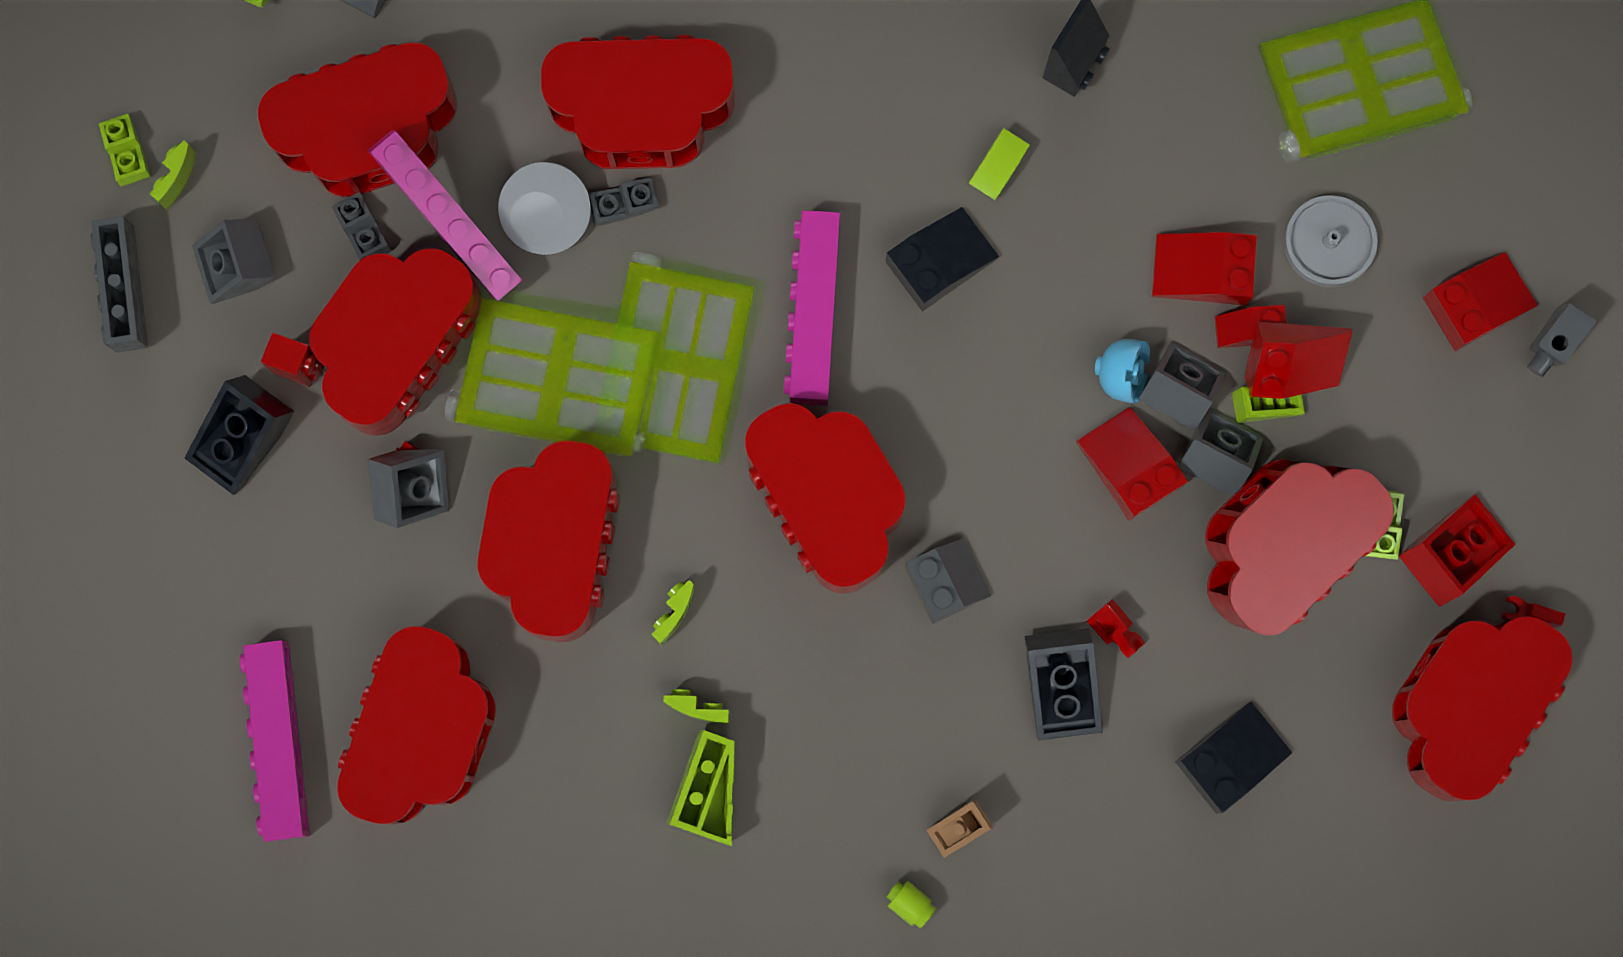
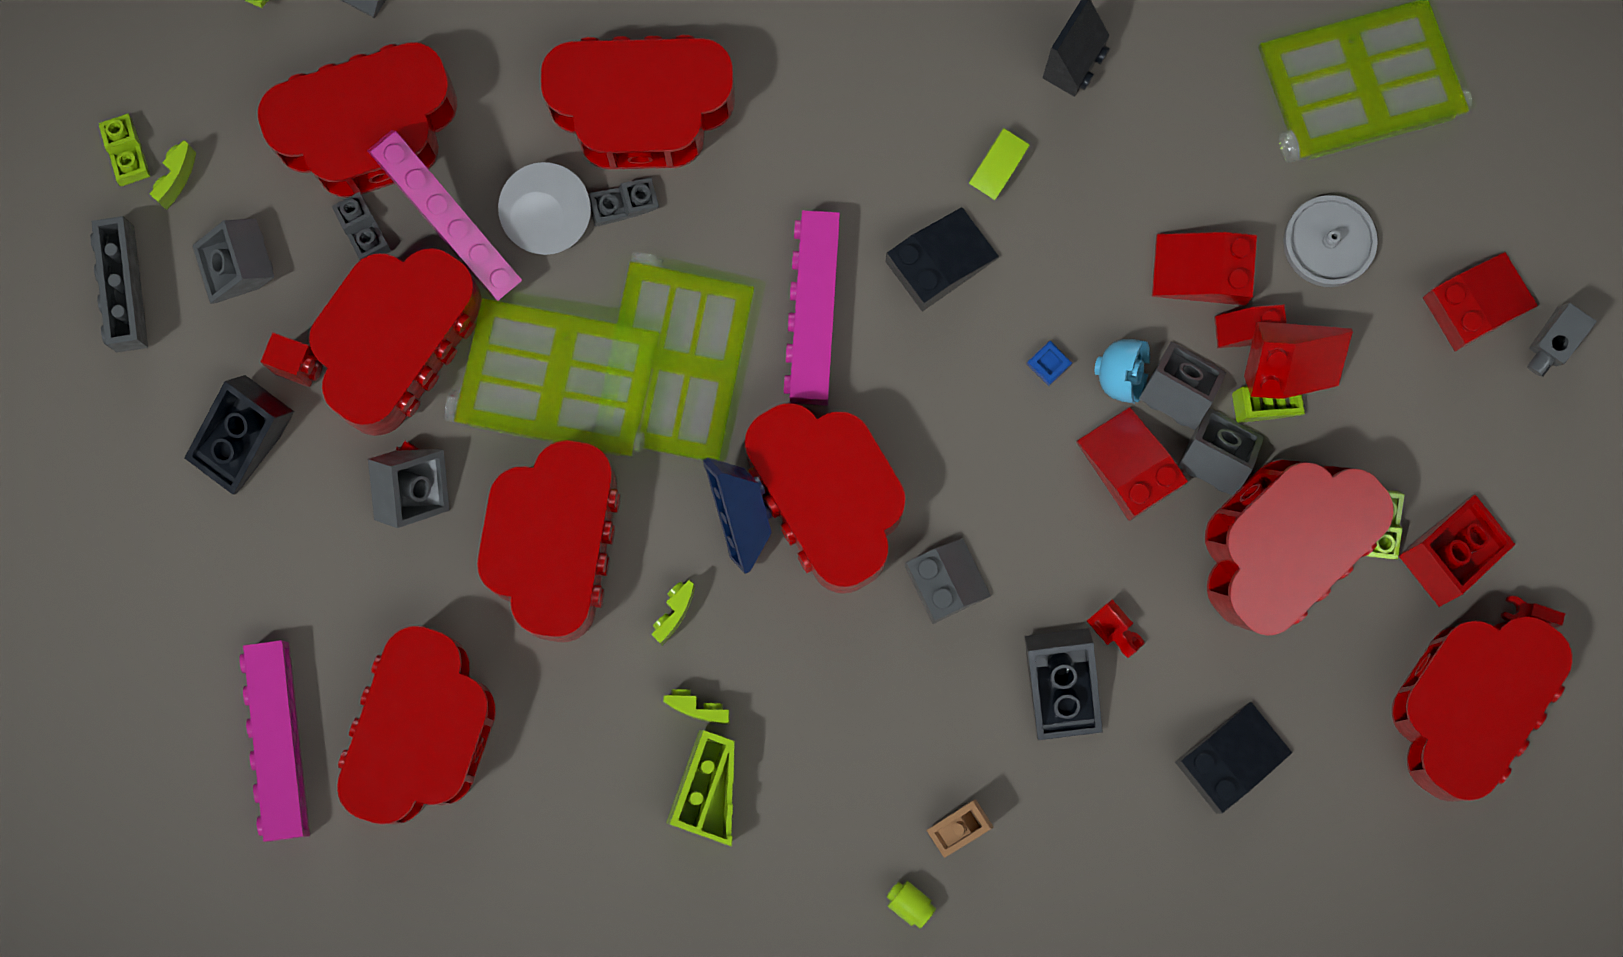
(740, 511): none -> dark blue wedge
(1049, 363): none -> blue tile

